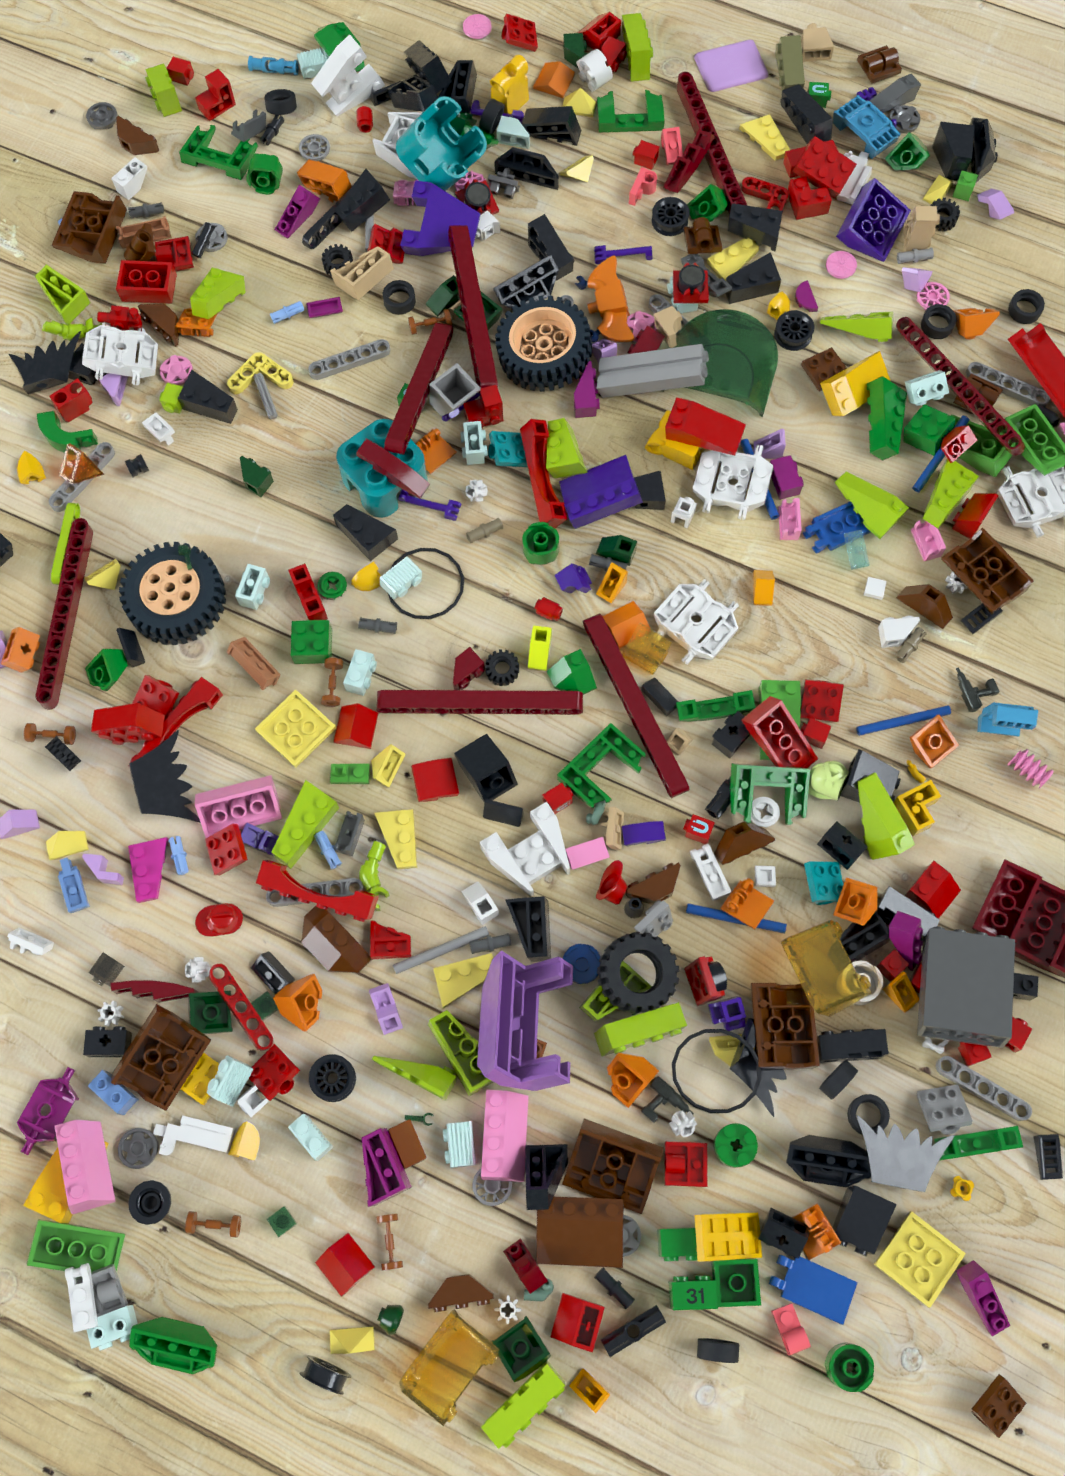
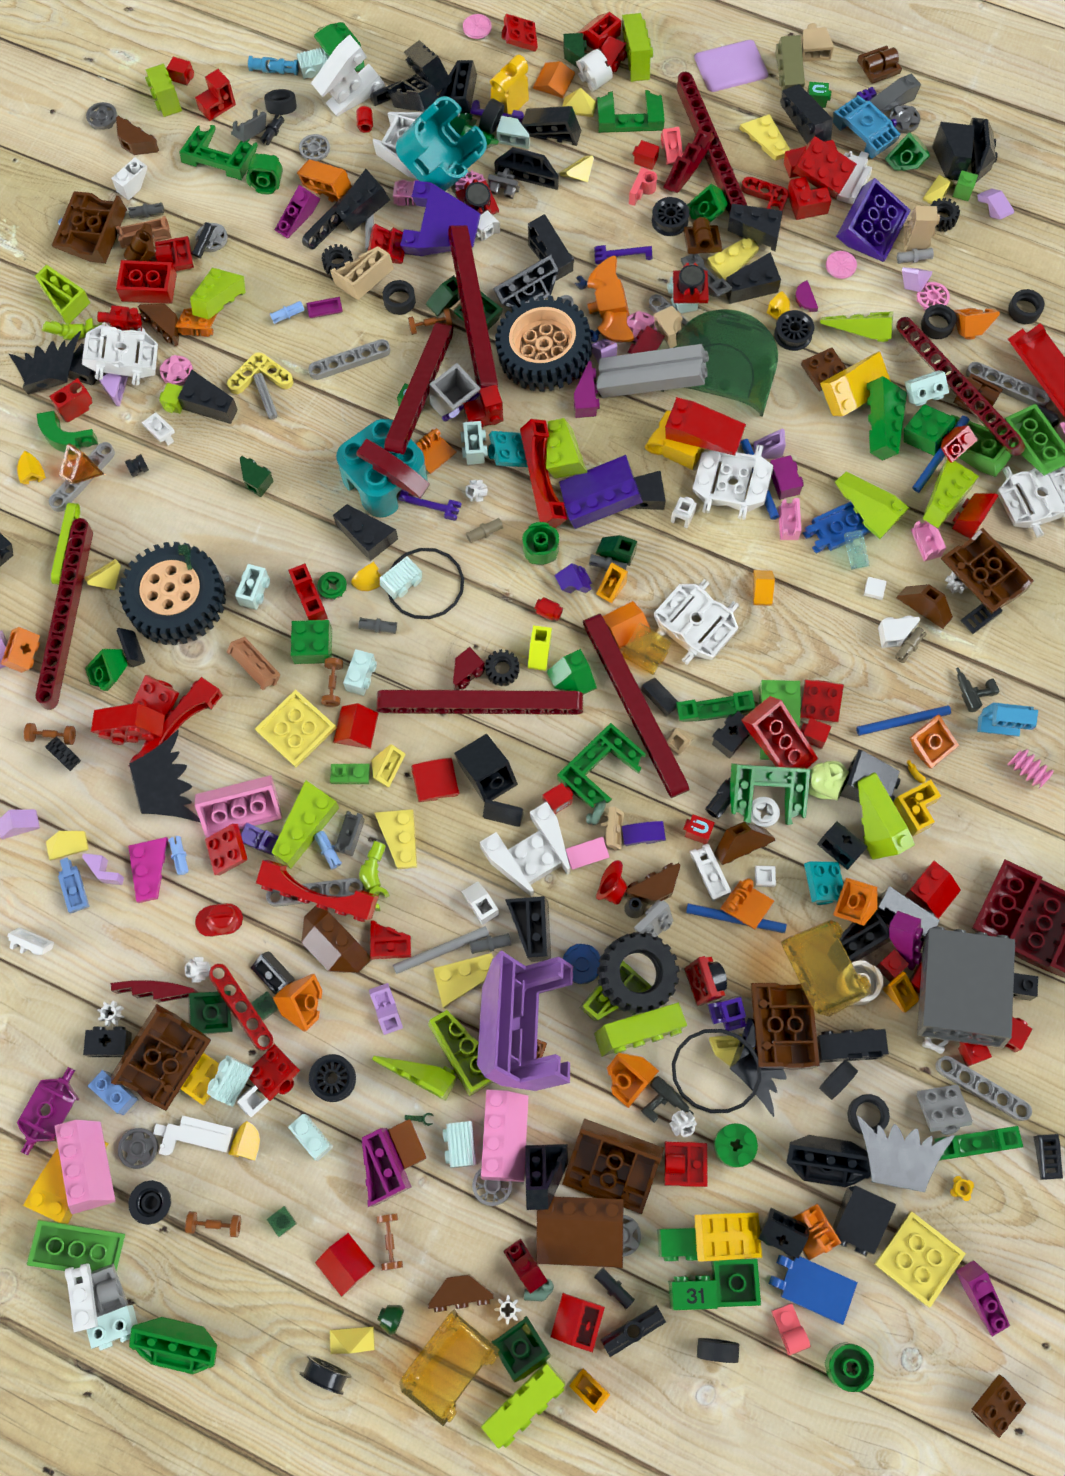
(106, 970): clear smoke brick -> none

